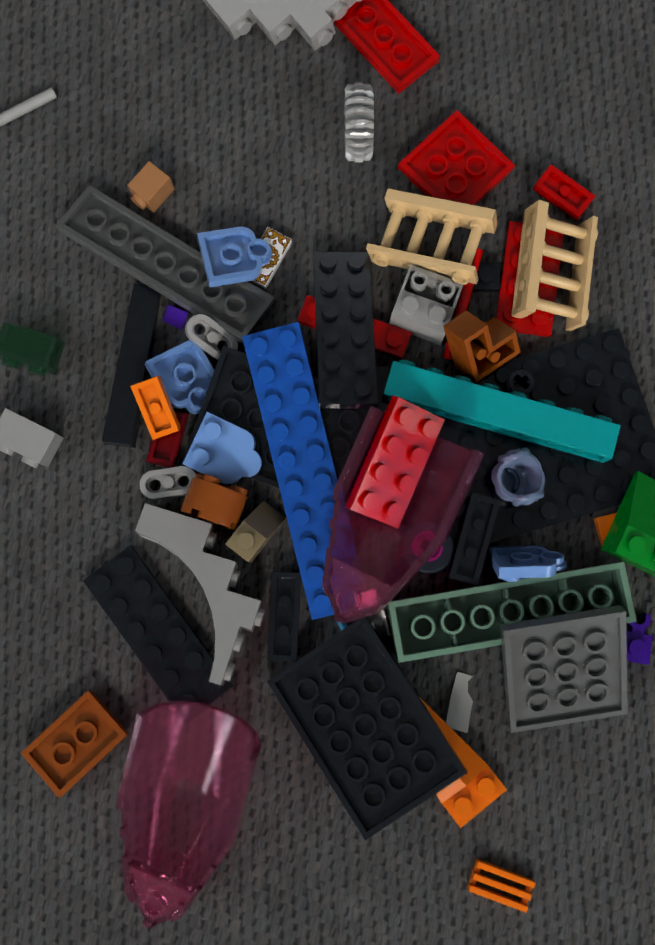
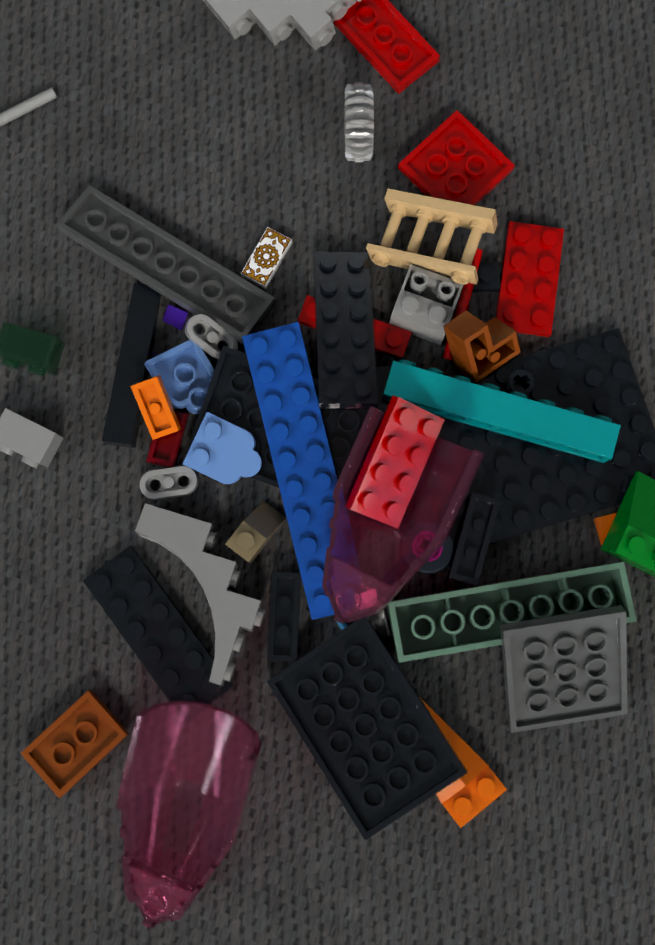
(150, 187): medium nougat brick -> none
(214, 502): dark orange brick -> none
(232, 255): medium blue plate -> none
(460, 704): light grey sticker -> none
(518, 477): sand blue hair -> none
(524, 562): medium blue plate -> none
(524, 894): orange tile -> none
(530, 273): tan fence -> none
(563, 192): red plate -> none
(639, 643): dark purple plate -> none

